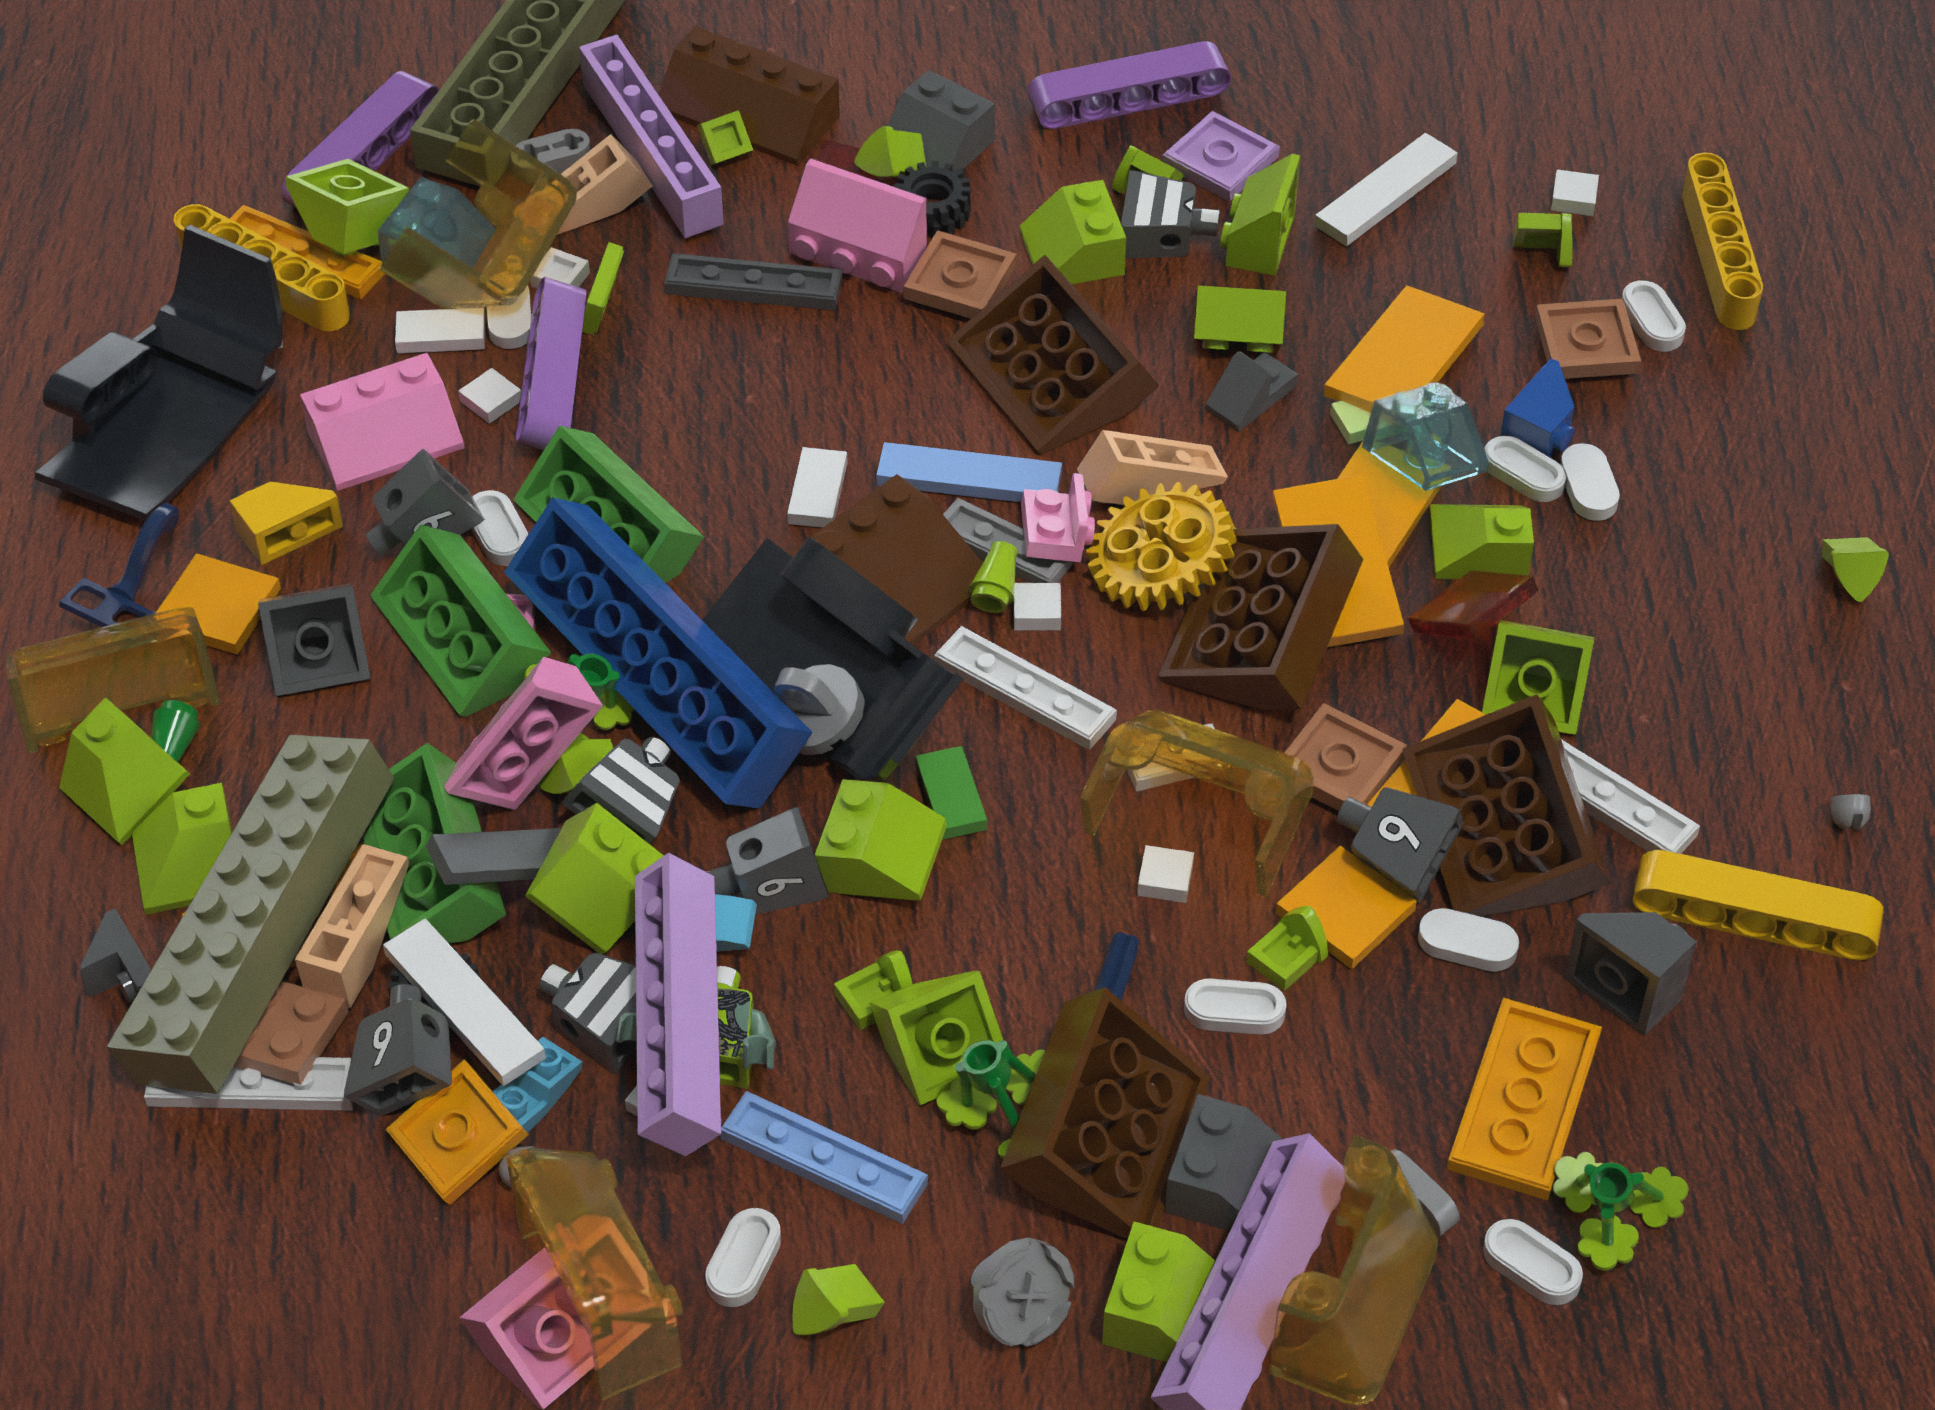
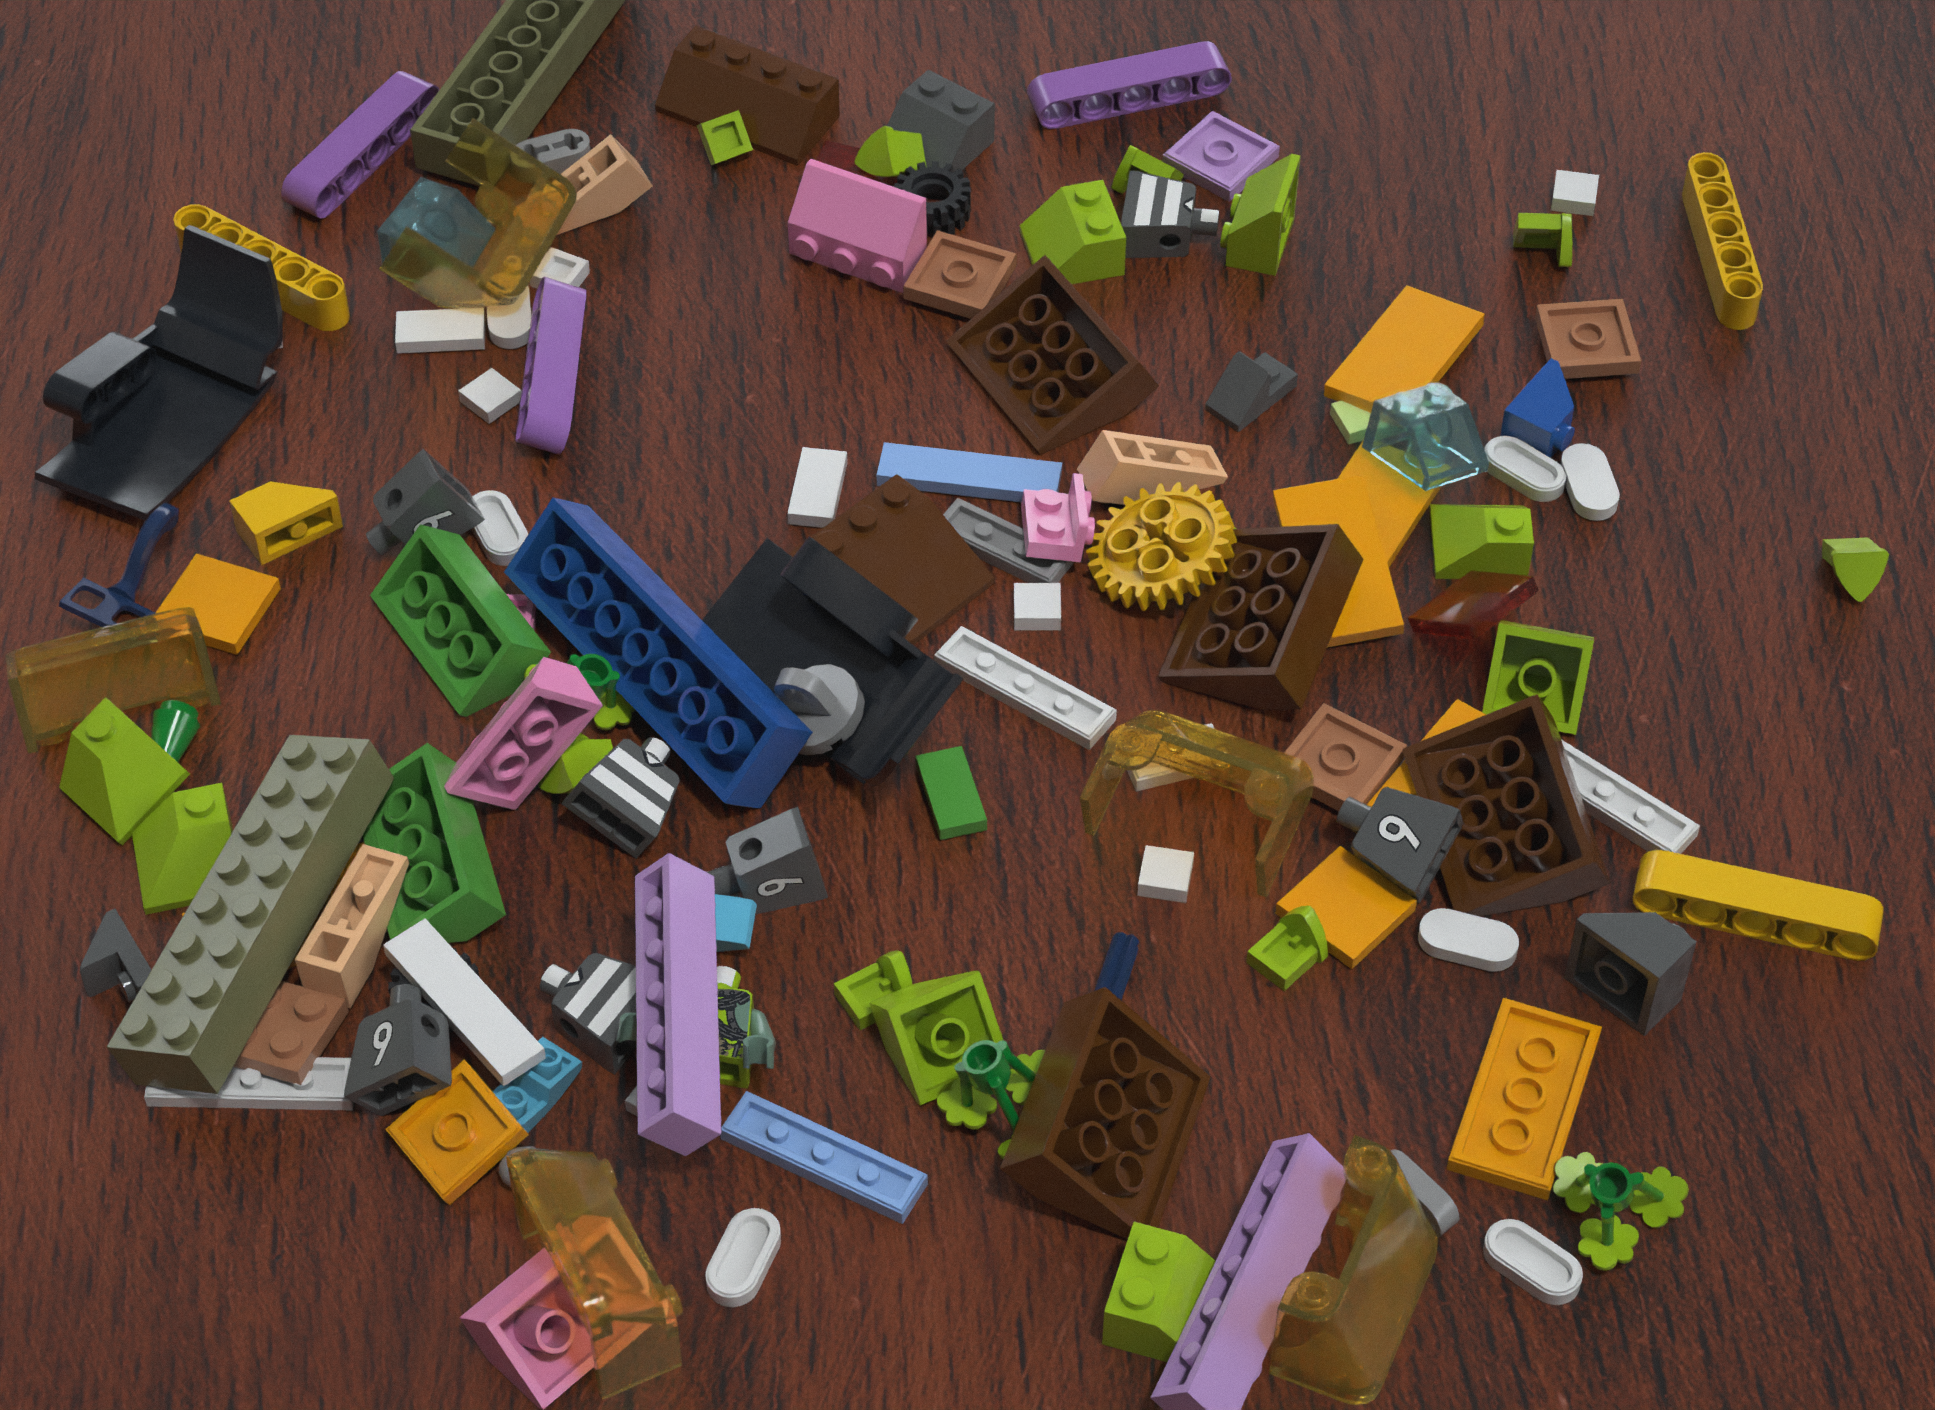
(314, 639): dark grey slope -> none
(344, 204): lime slope -> none
(356, 270): light orange tile -> none
(380, 421): bright pink slope -> none
(490, 855): dark grey tile -> none
(587, 472): bright green slope -> none
(591, 877): lime slope -> none
(602, 288): lime tile -> none
(651, 136): lavender brick -> none
(753, 281): dark grey tile -> none
(832, 1298): lime tile -> none
(878, 842): lime slope -> none
(995, 580): lime cone -> none
(1022, 1292): light grey tile -> none
(1217, 1162): dark grey slope -> none
(1235, 1006): white tile -> none
(1240, 316): lime slope -> none
(1385, 189): white tile -> none
(1653, 316): white tile -> none
(1850, 810): light grey hinge -> none

